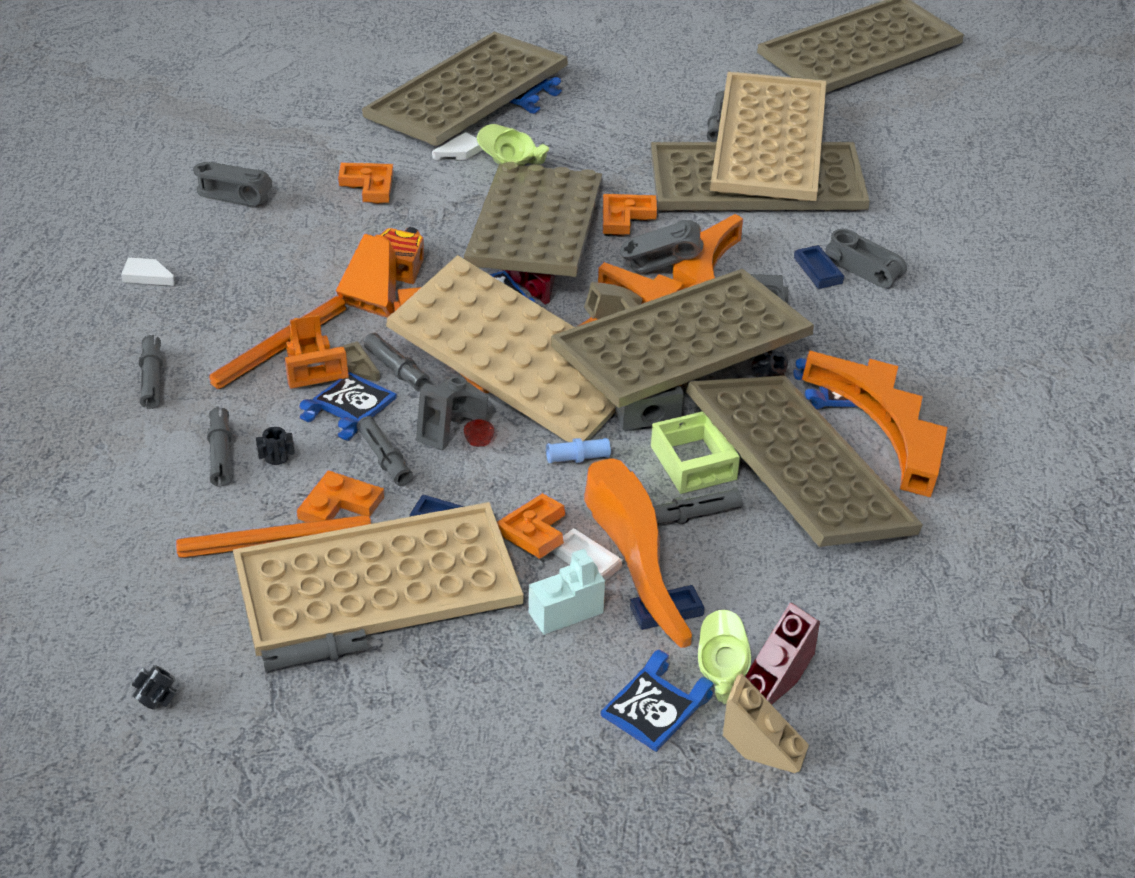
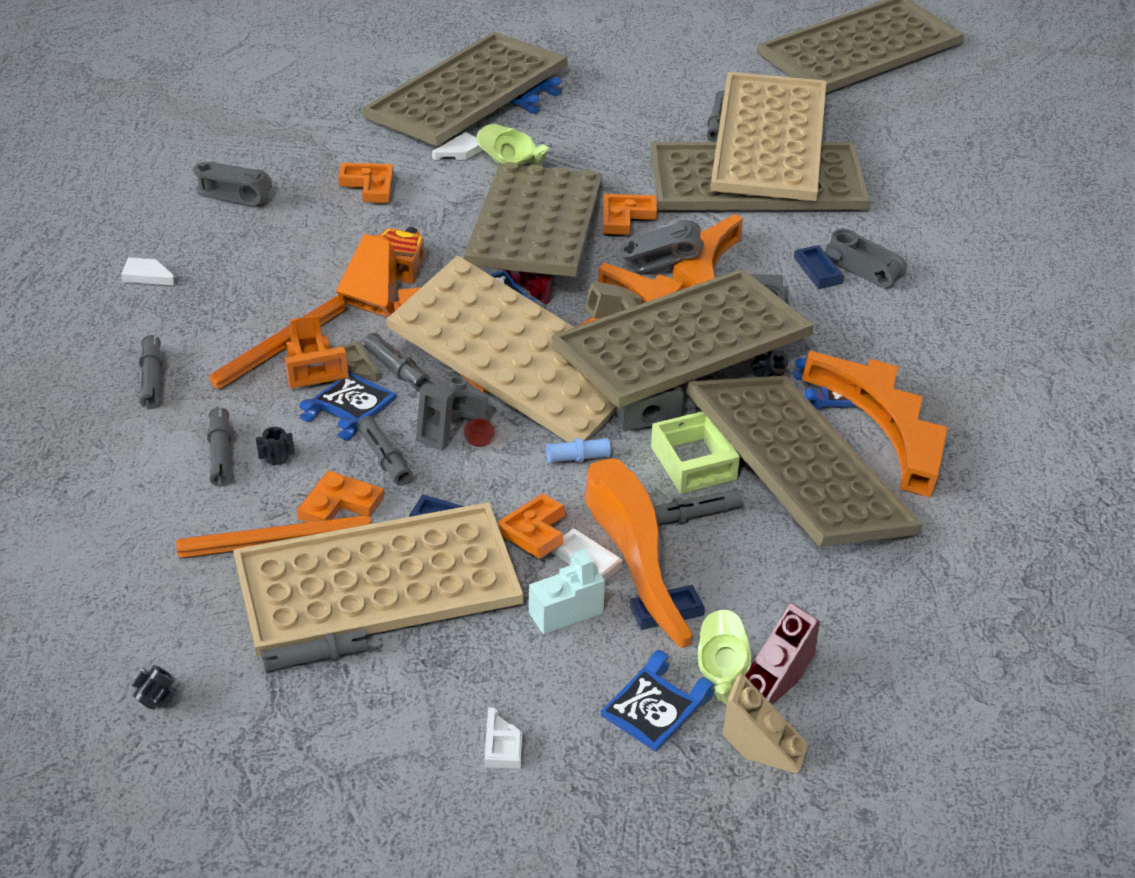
(503, 743): none -> white tile

